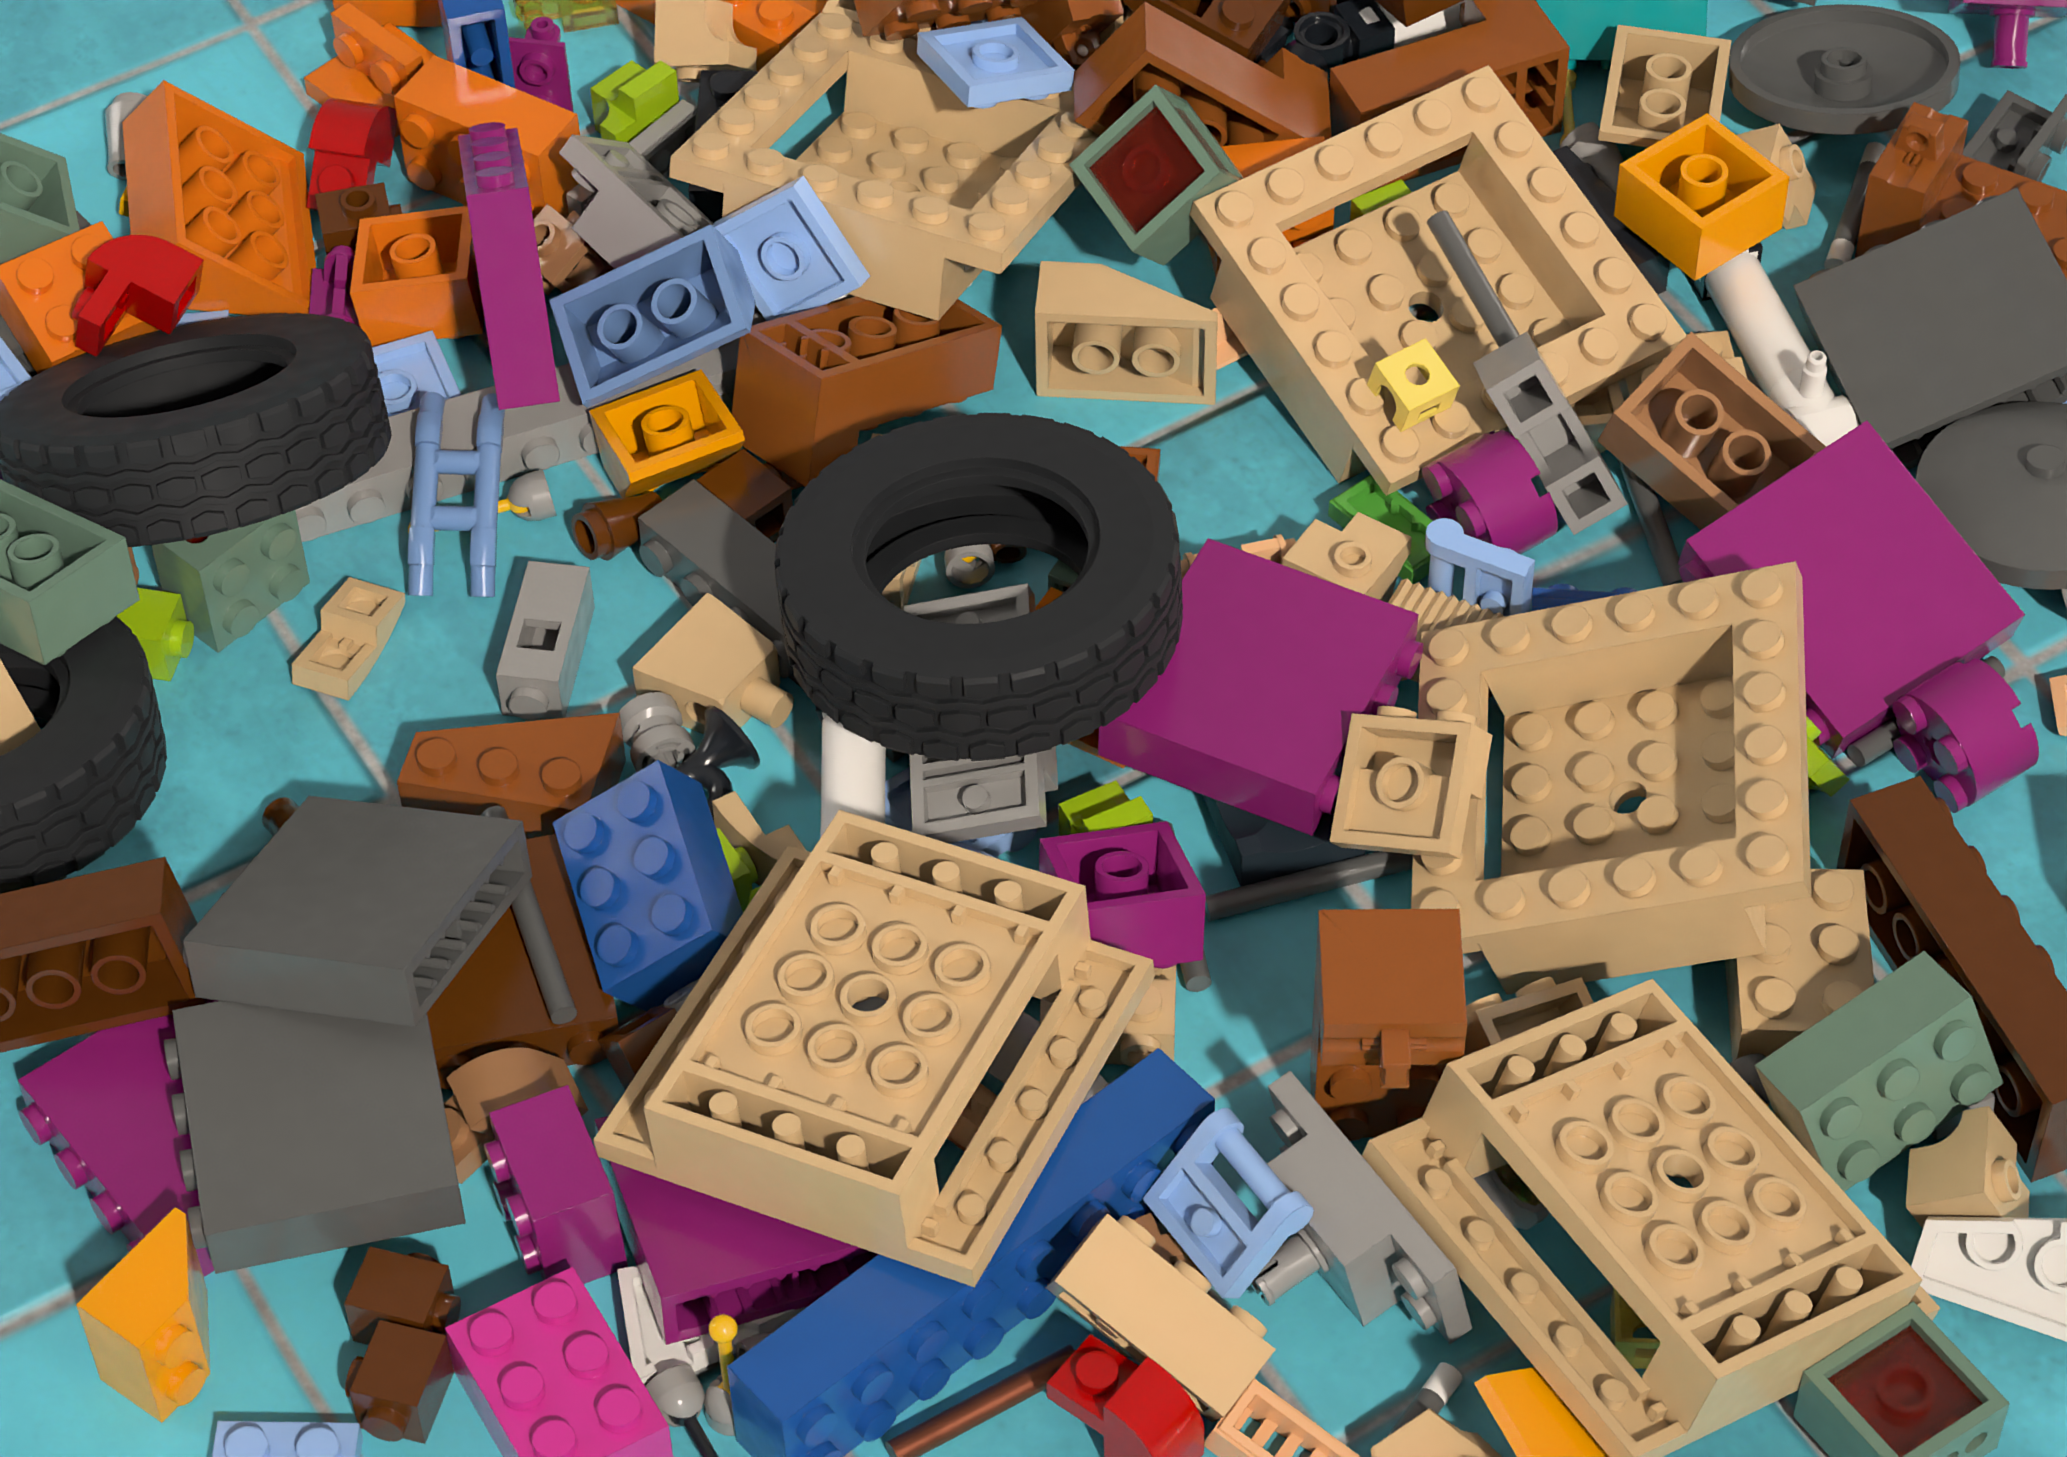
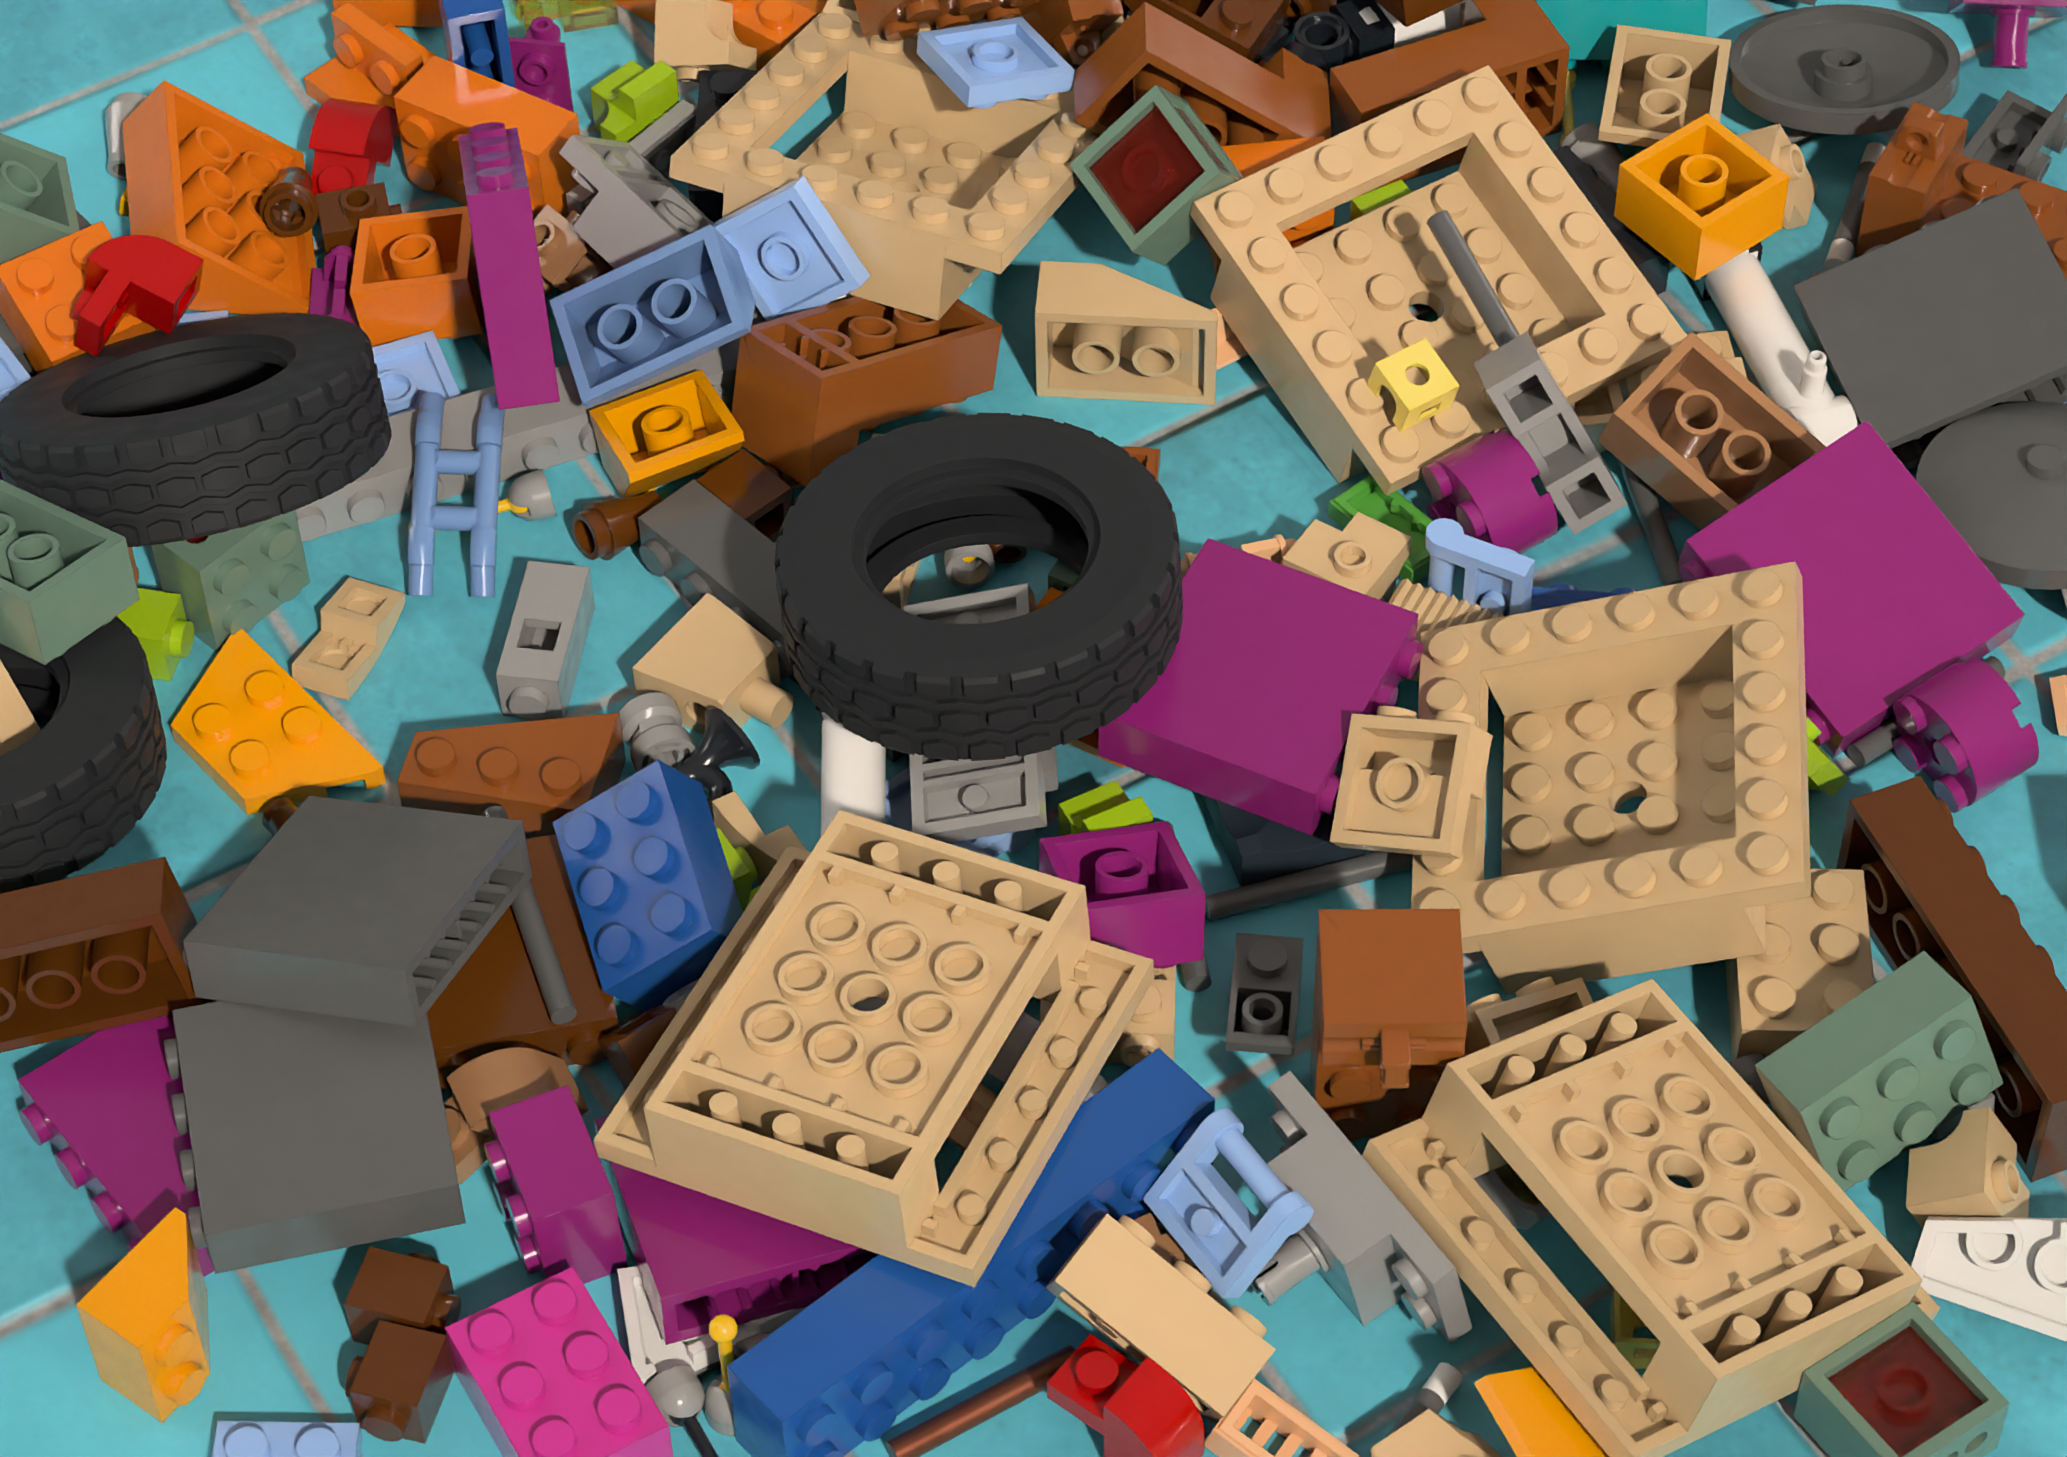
(265, 733): none -> light orange wing
(290, 203): none -> reddish brown cone
(1265, 994): none -> dark grey slope

